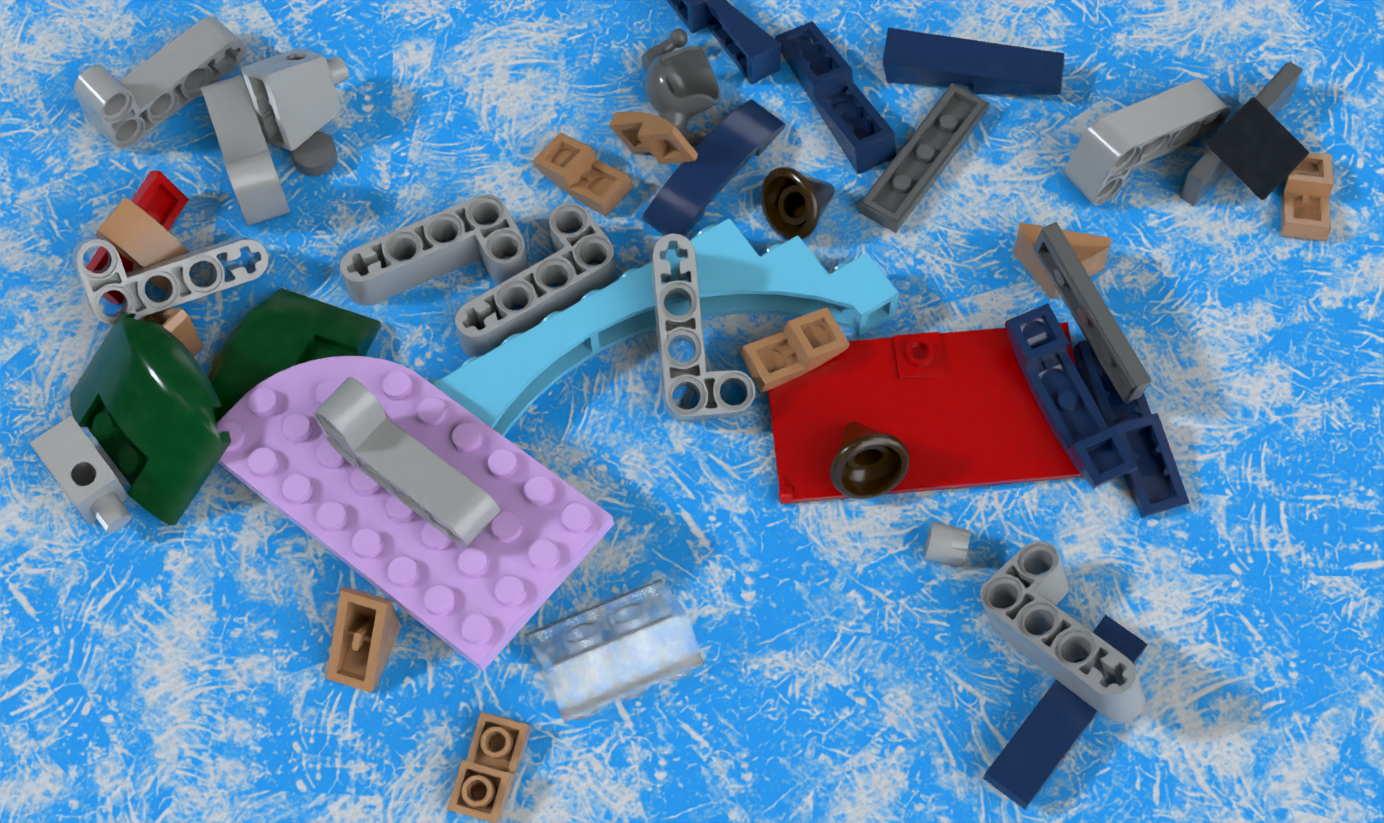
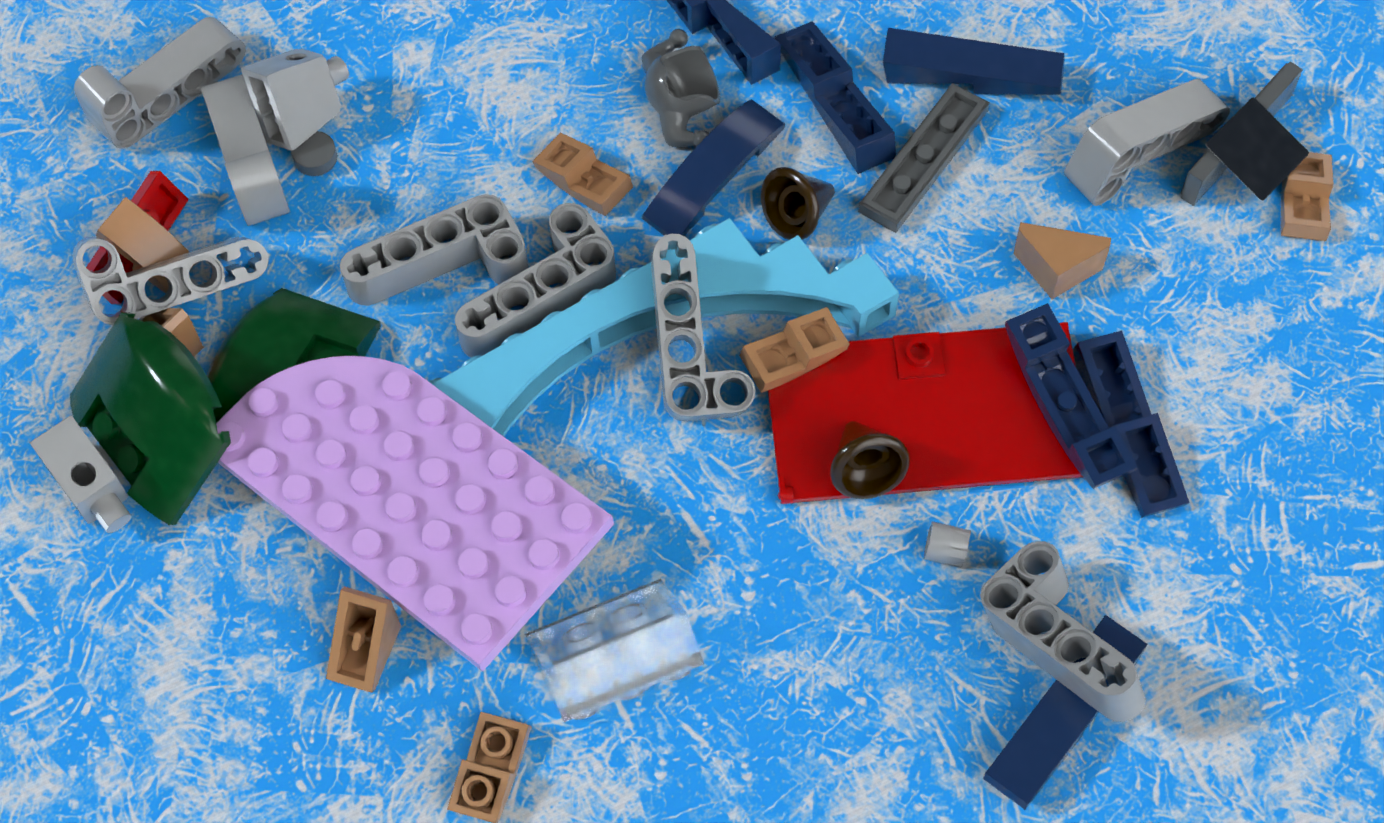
(402, 465): light grey beam -> none
(652, 134): medium nougat slope -> none
(1091, 313): dark grey tile -> none

